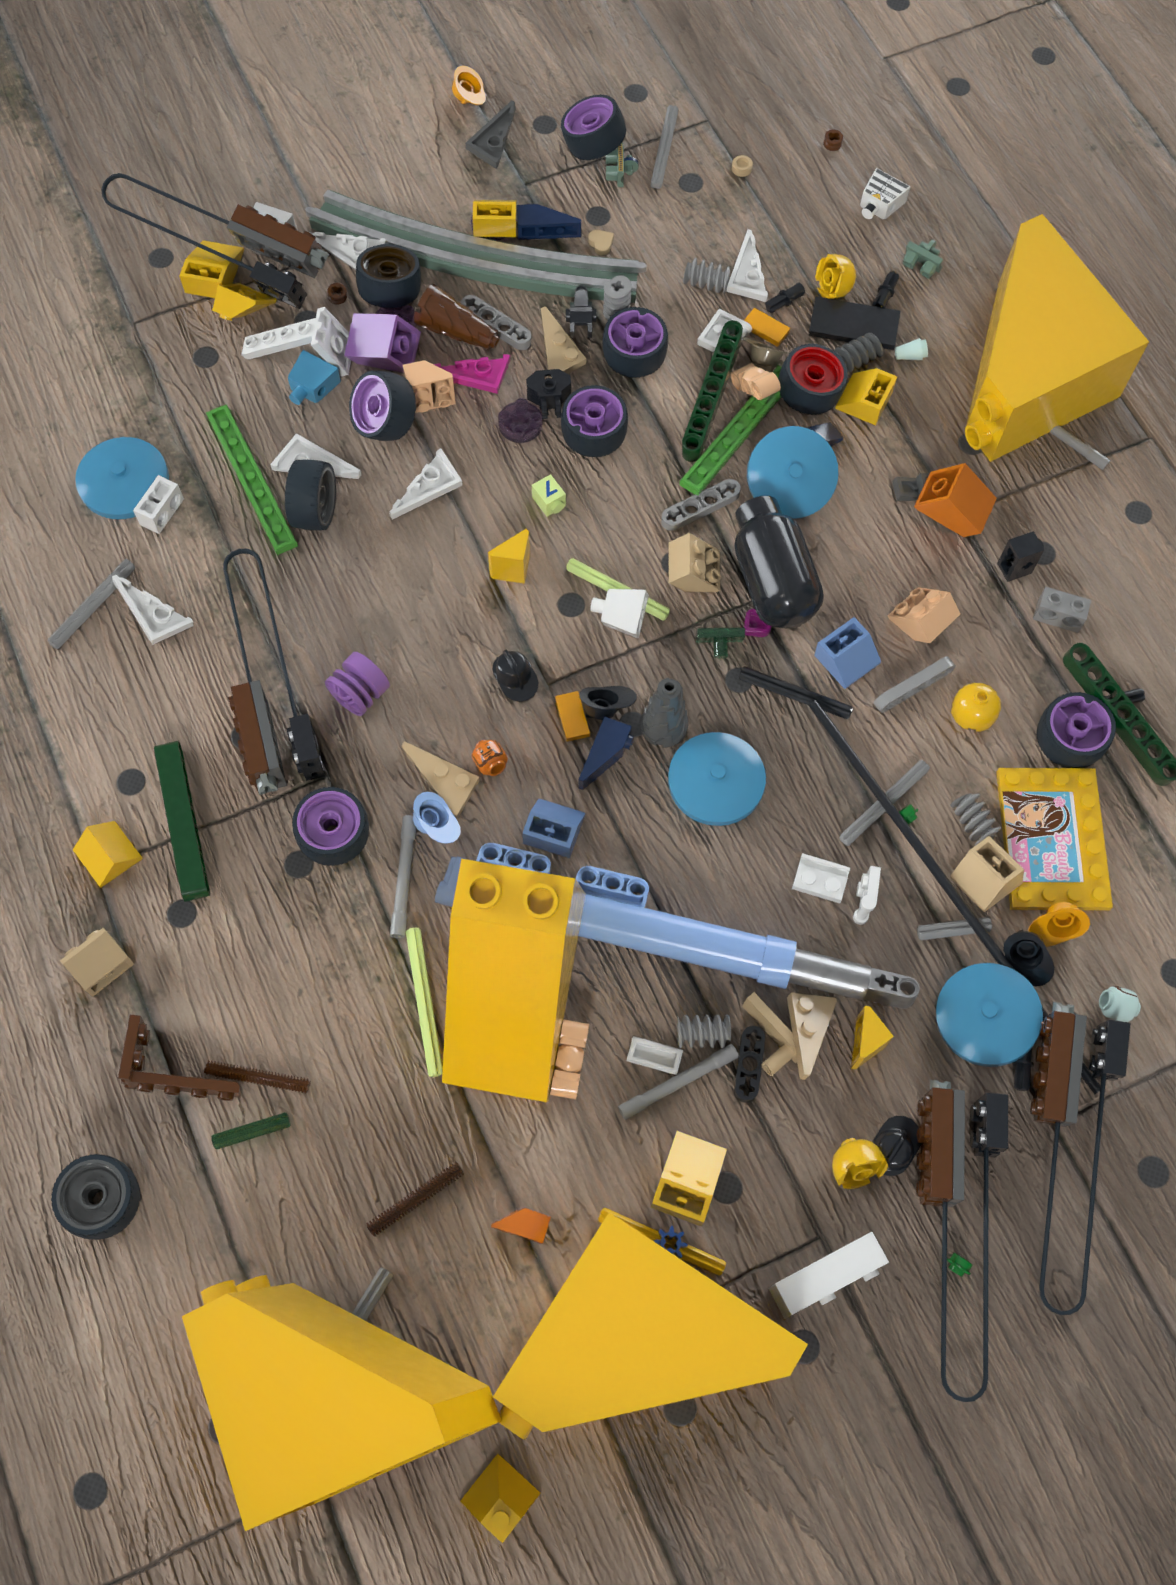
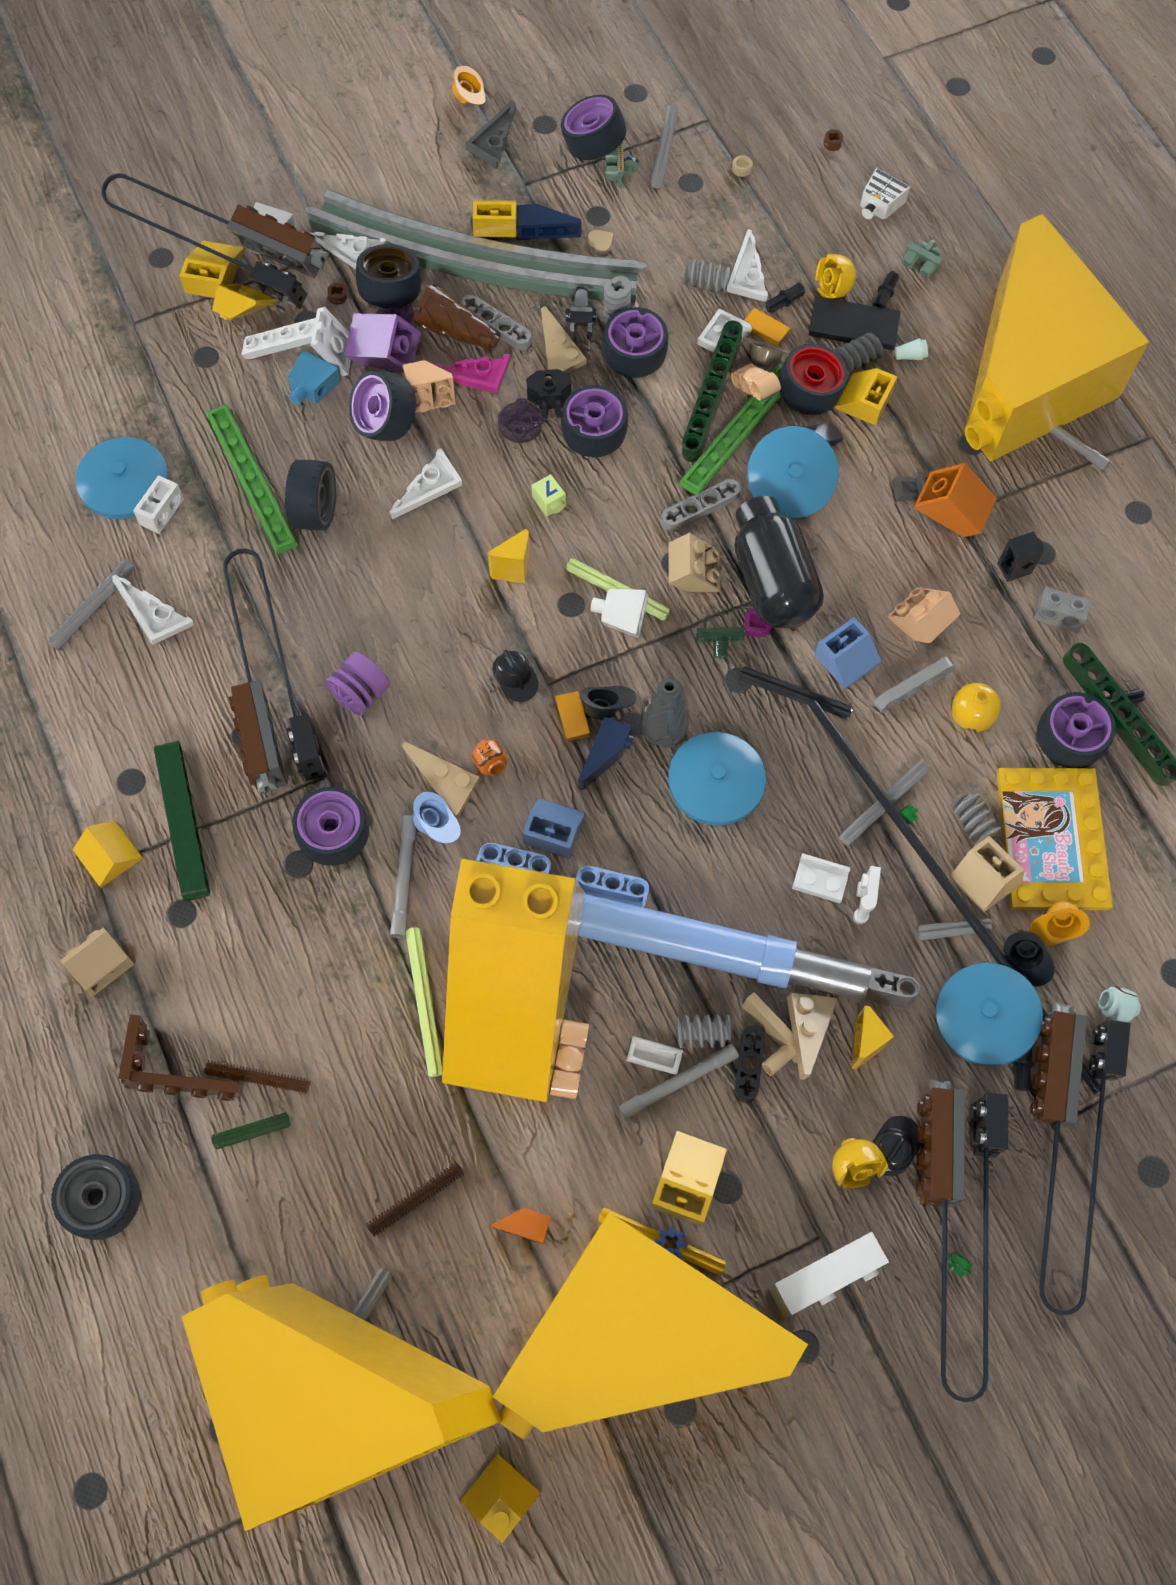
(301, 449): white wing -> none
(447, 887): sand blue piece -> none

